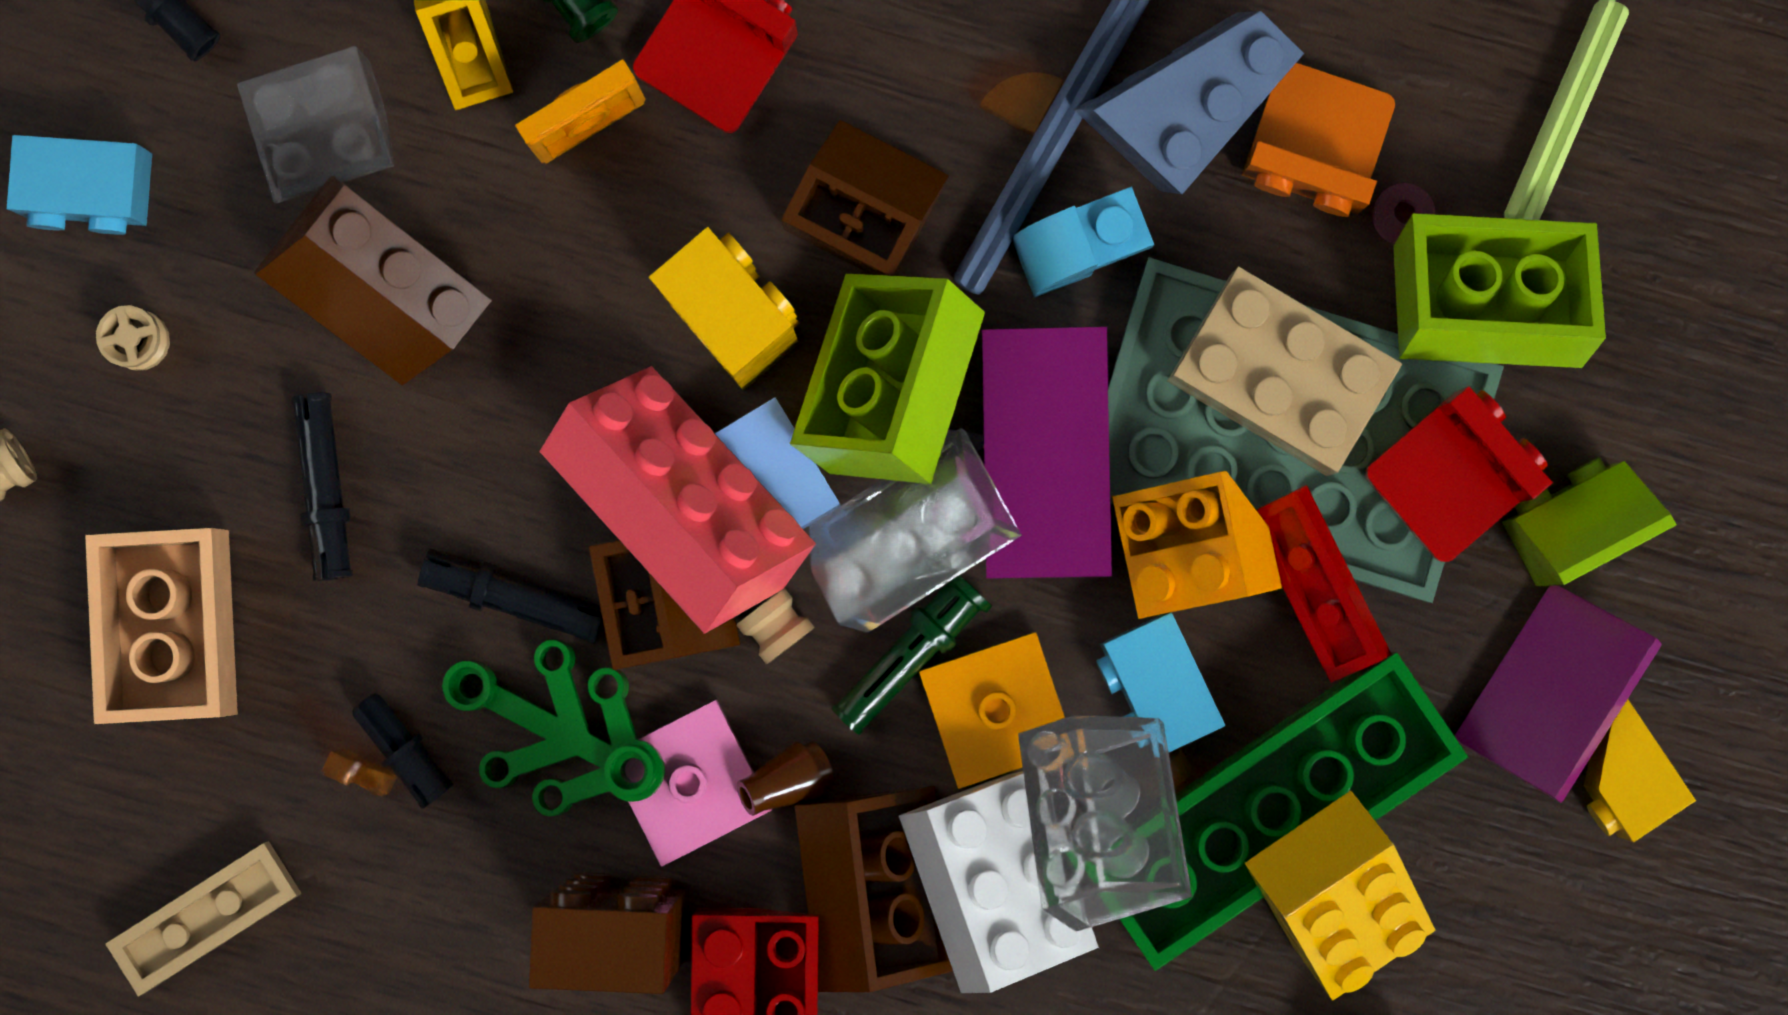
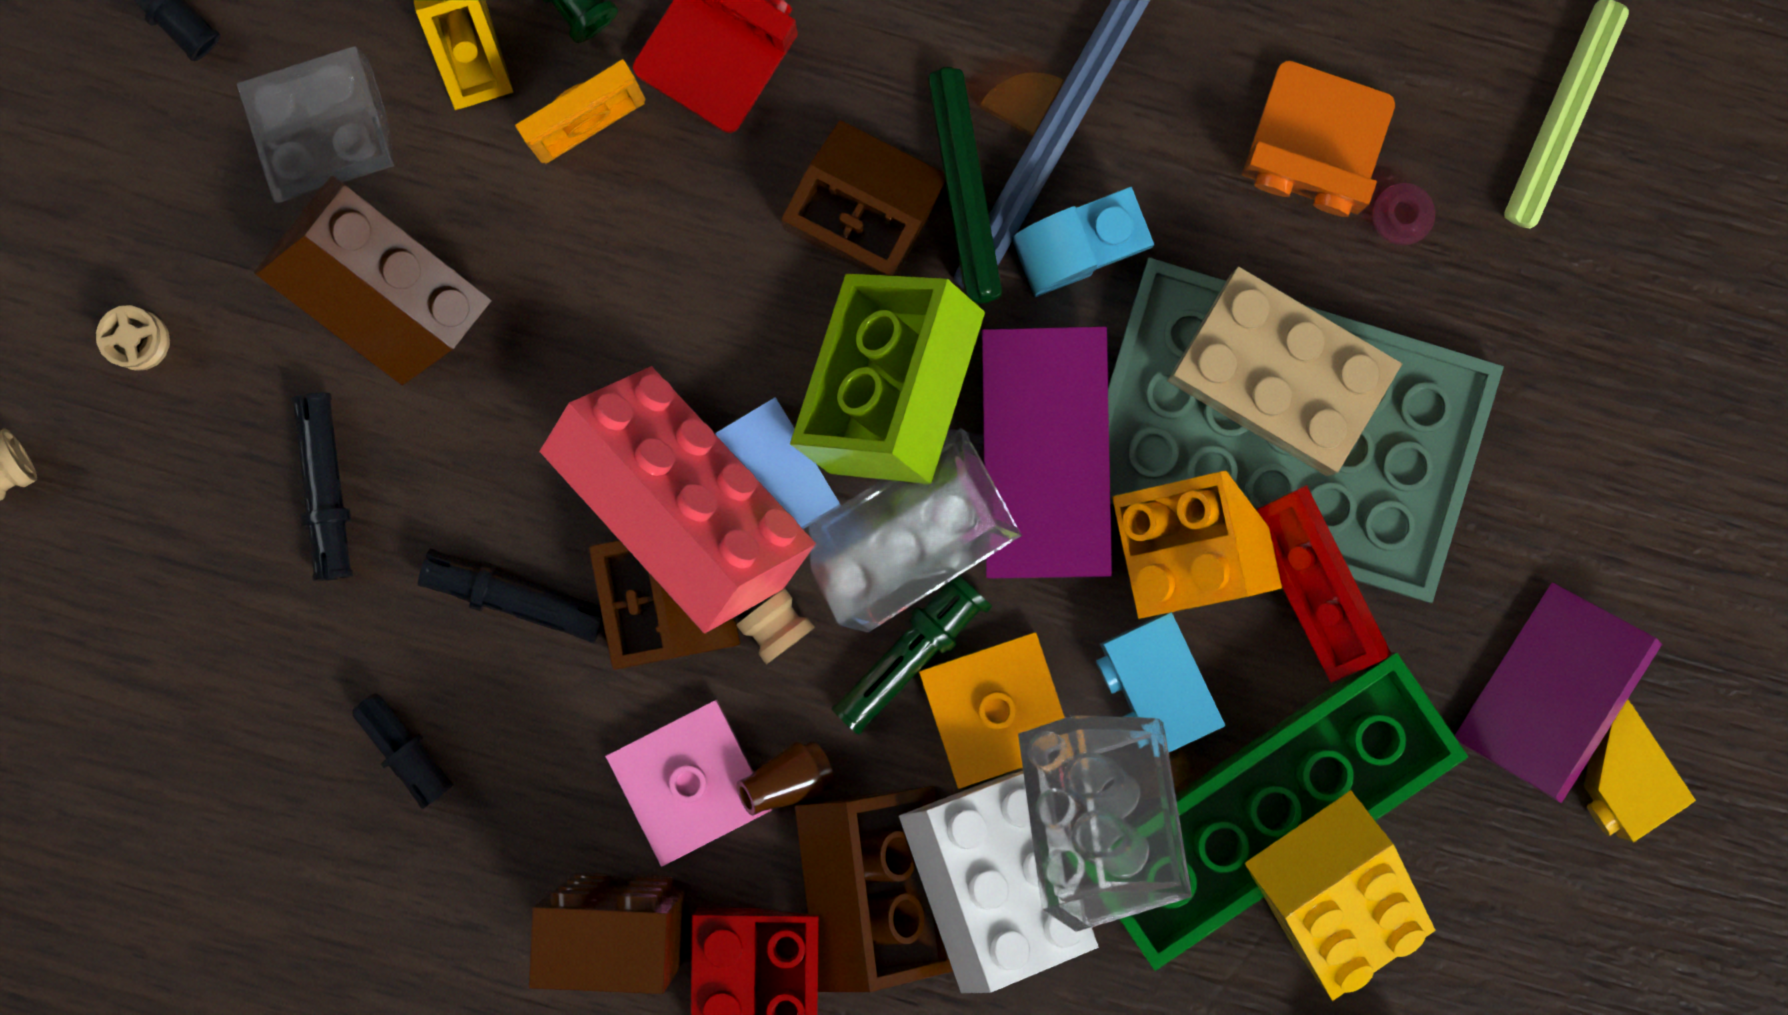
(79, 182): medium azure brick -> none
(161, 625): light nougat brick -> none
(203, 918): tan plate -> none
(349, 768): clear orange tile -> none
(565, 733): green plant -> none
(718, 299): yellow brick -> none
(964, 185): none -> dark green axle
(1193, 100): sand blue wedge -> none
(1457, 473): red bracket -> none
(1498, 291): lime brick -> none
(1586, 522): lime slope -> none

